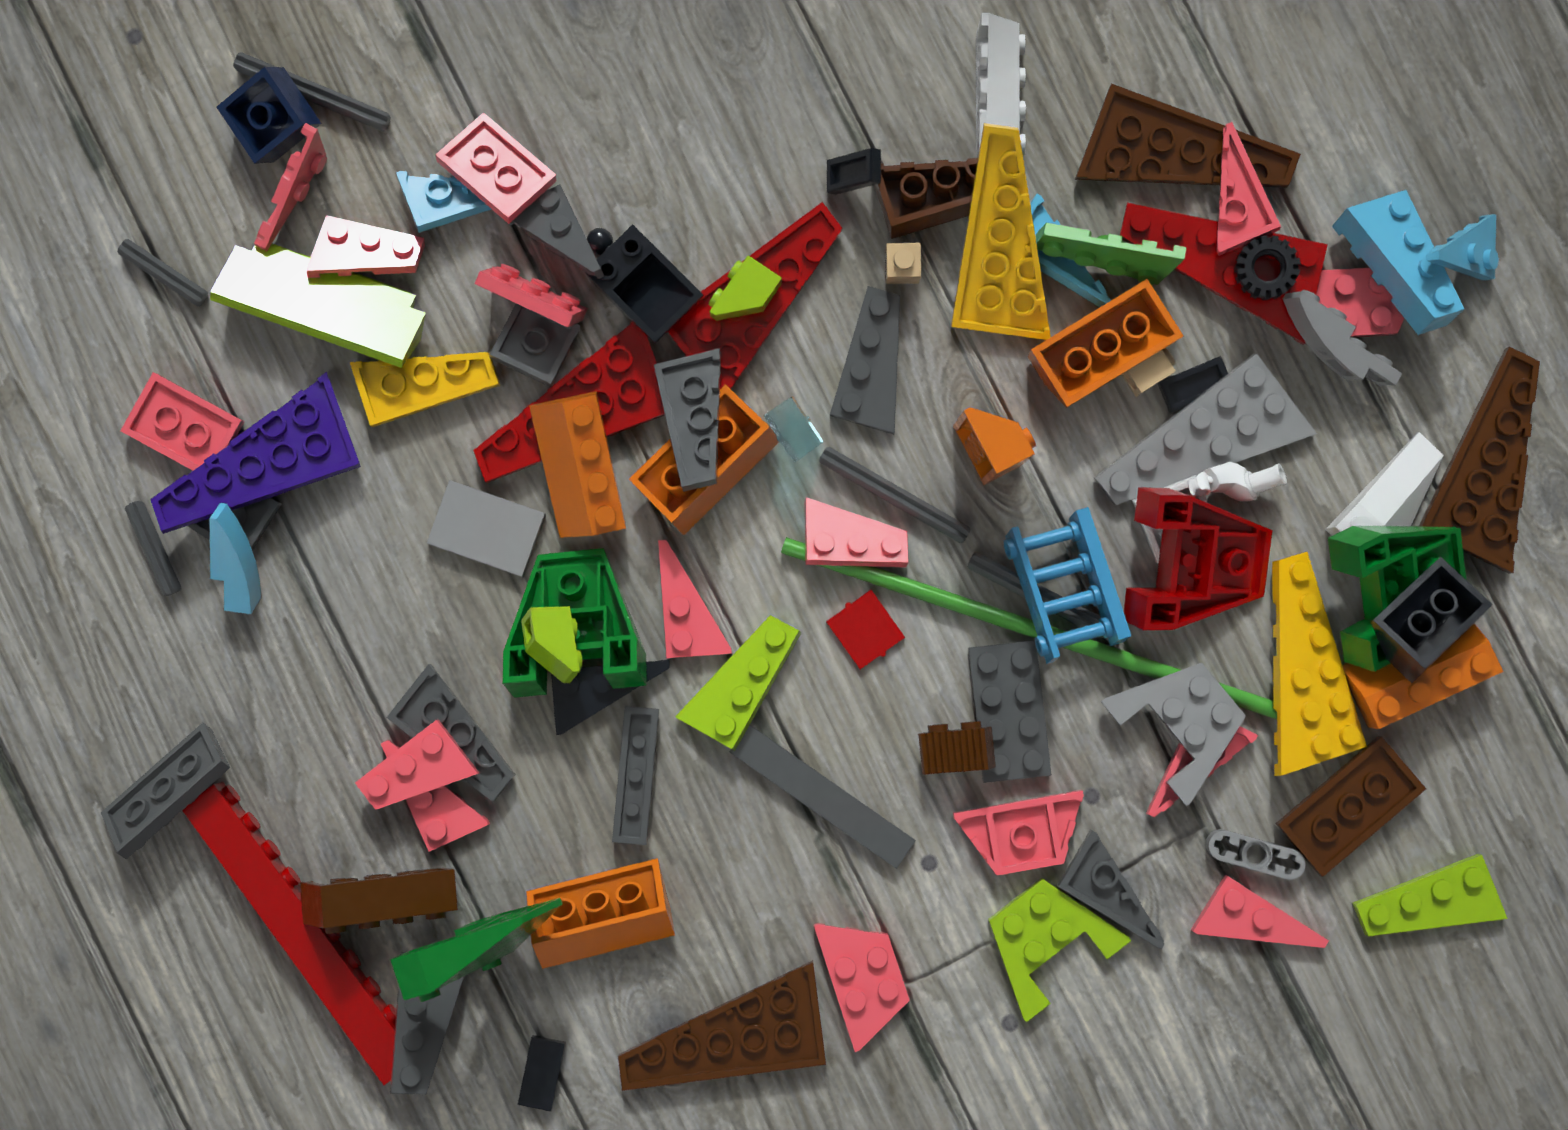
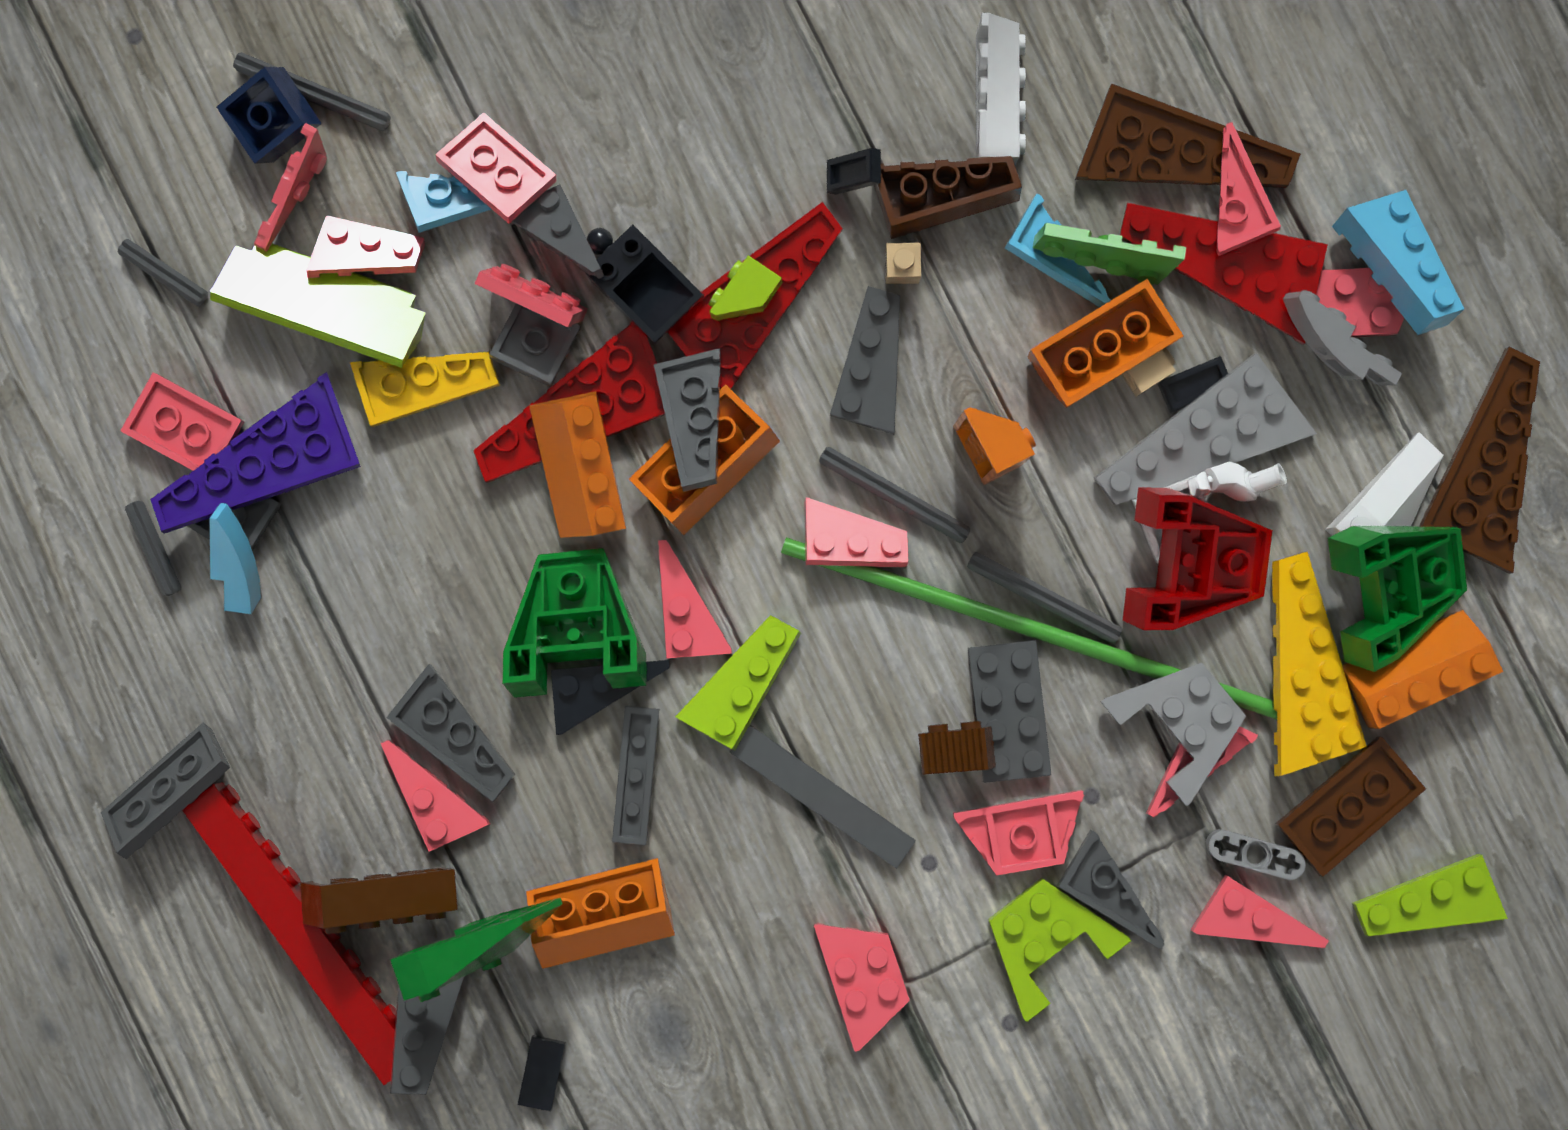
(417, 767): coral wing -> none
(486, 528): light grey tile -> none
(550, 640): lime slope -> none
(752, 1034): reddish brown wing -> none
(793, 429): clear light blue piece -> none
(865, 629): red piece -> none
(1000, 261): yellow wing -> none
(1090, 562): dark azure fence -> none
(1277, 249): black tyre -> none
(1428, 619): black slope -> none
(1470, 250): medium azure wing -> none

